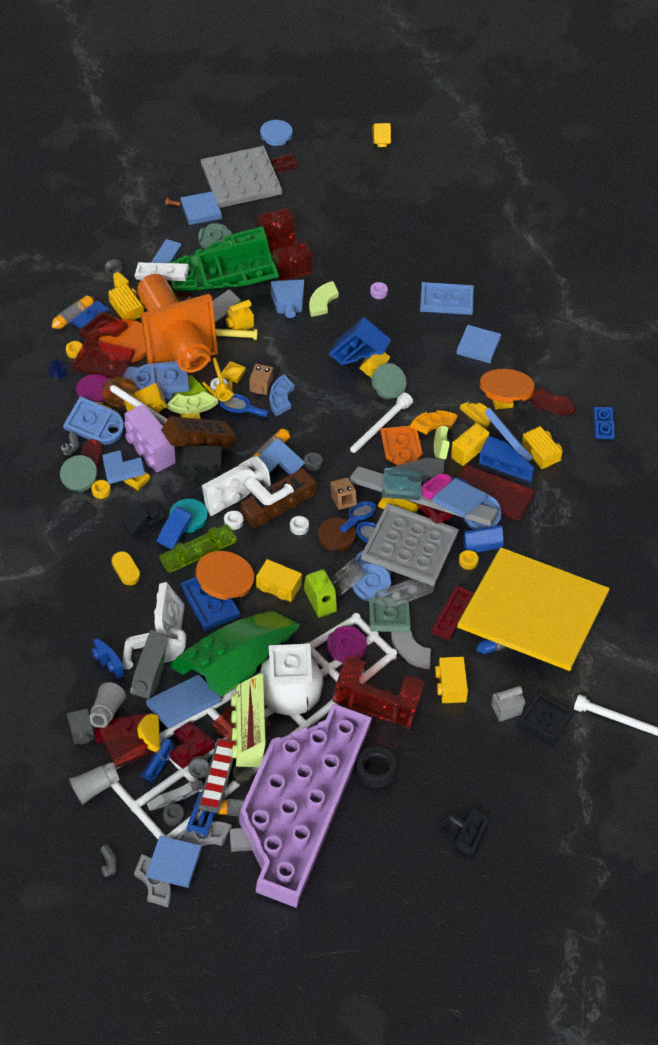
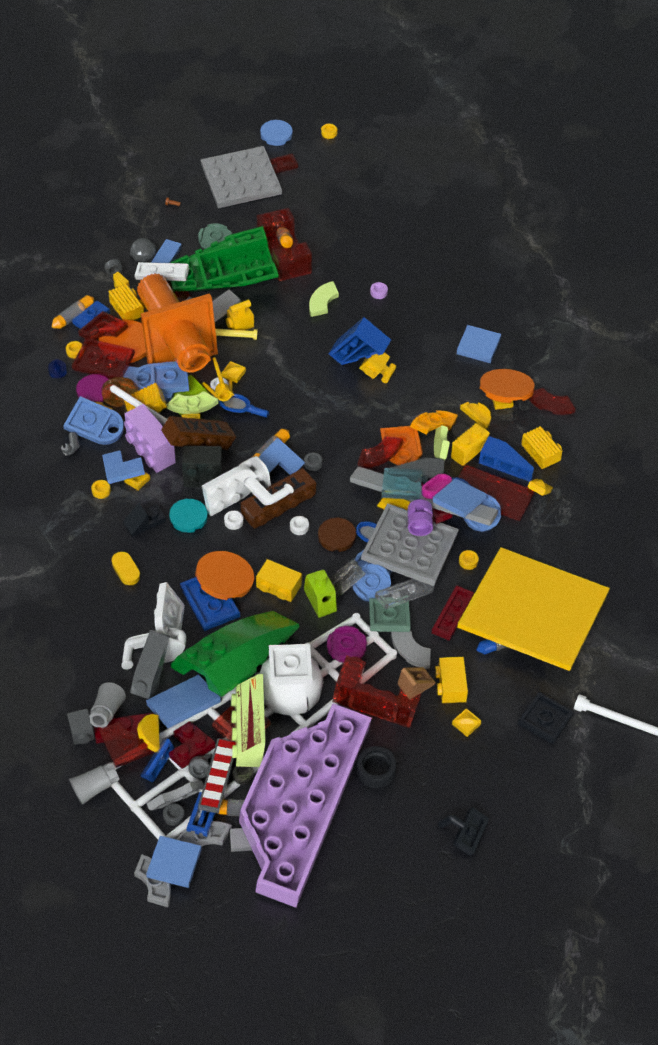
(78, 473): sand green tile -> none
(93, 450): clear red tile -> none
(107, 657): blue slope -> none
(110, 857): dark grey arm -> none
(143, 250): none -> dark grey hair
(174, 527): blue slope -> none
(197, 548): clear neon green hinge -> none
(201, 208): medium blue tile -> none
(261, 379): medium nougat brick -> none
(279, 395): medium blue tile -> none
(284, 237): none -> light orange piece
(288, 296): medium blue torso -> none
(329, 131): none -> yellow tile
(343, 493): medium nougat brick -> none
(359, 512): blue piece -> none
(381, 134): yellow slope -> none
(381, 453): none -> clear red tile
(389, 381): sand green tile -> none
(403, 402): white piece -> none
(414, 681): none -> medium nougat slope
(420, 517): none -> medium lavender wheel
(446, 298): medium blue tile -> none
(466, 722): none -> yellow tile
(484, 539): slope -> none
(508, 703): light grey brick -> none
(510, 437): medium blue tile -> none
(539, 487): none -> yellow tile
(603, 422): blue slope -> none

